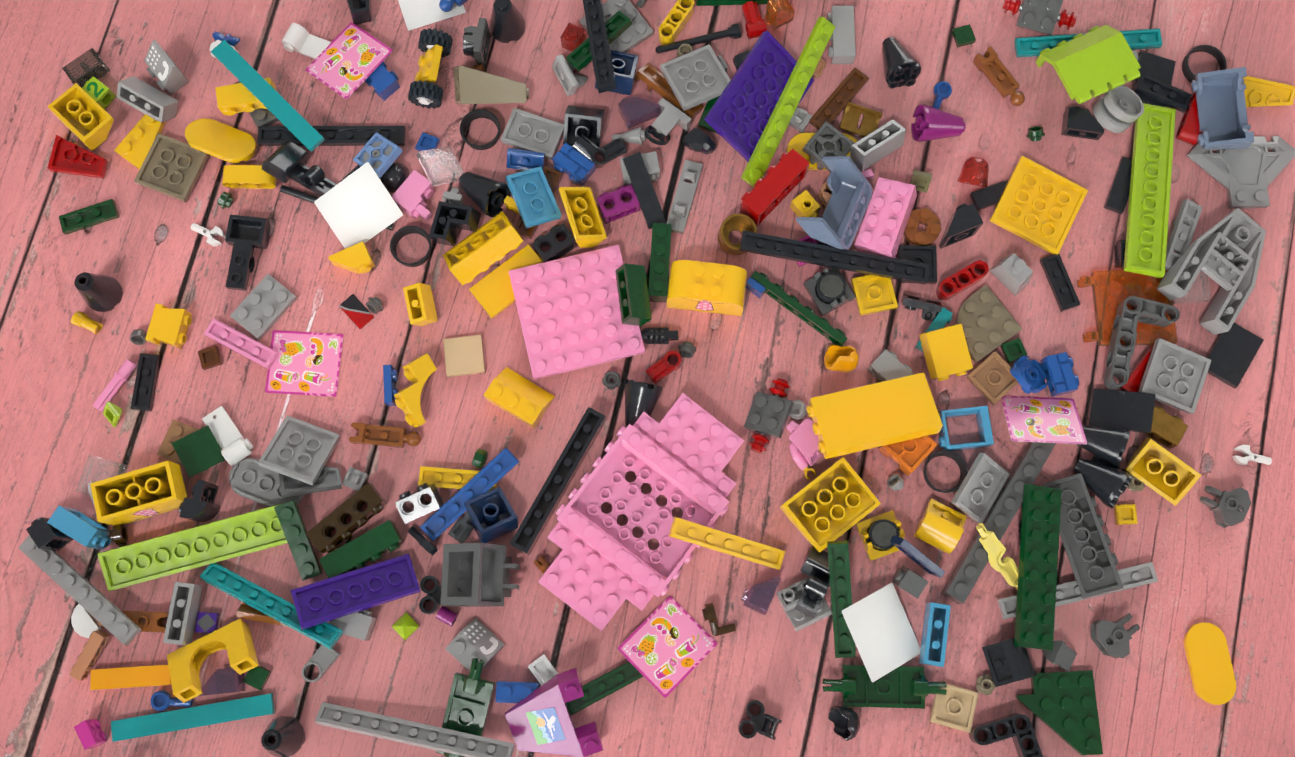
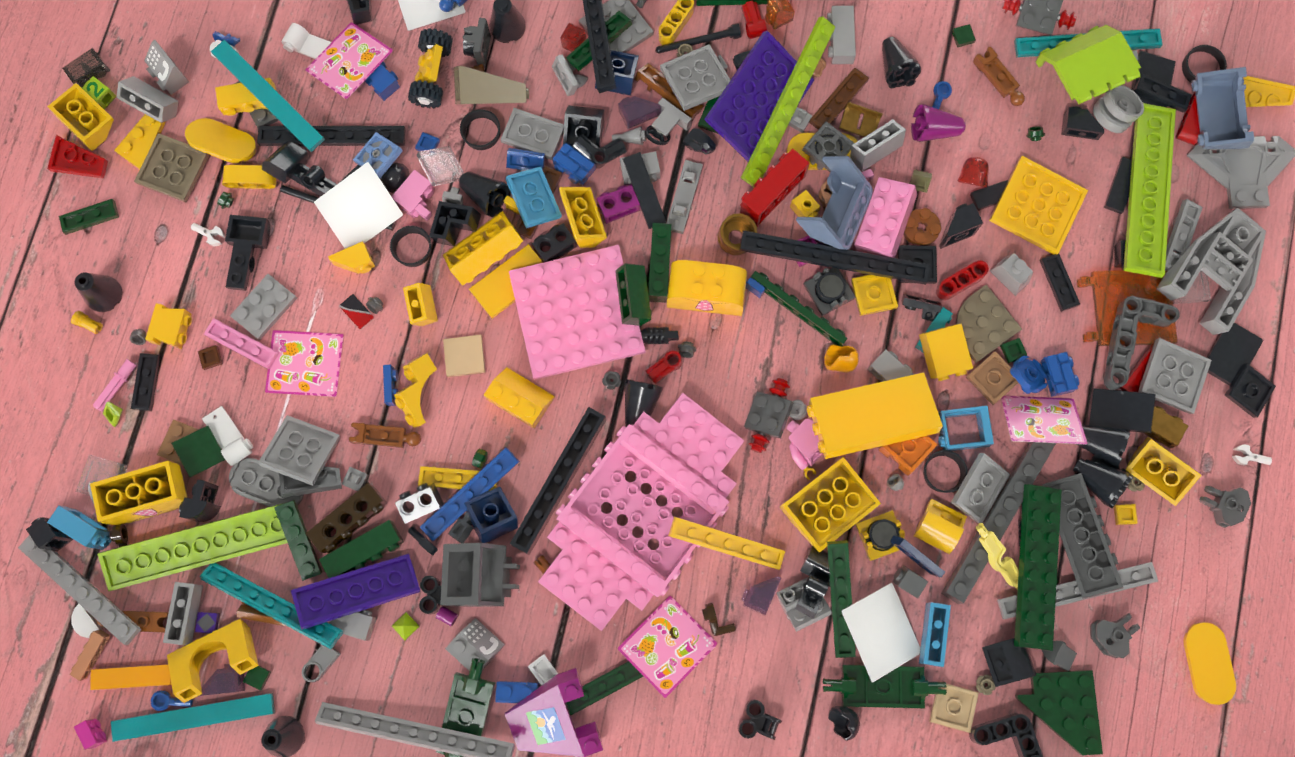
(1250, 390): none -> black tile

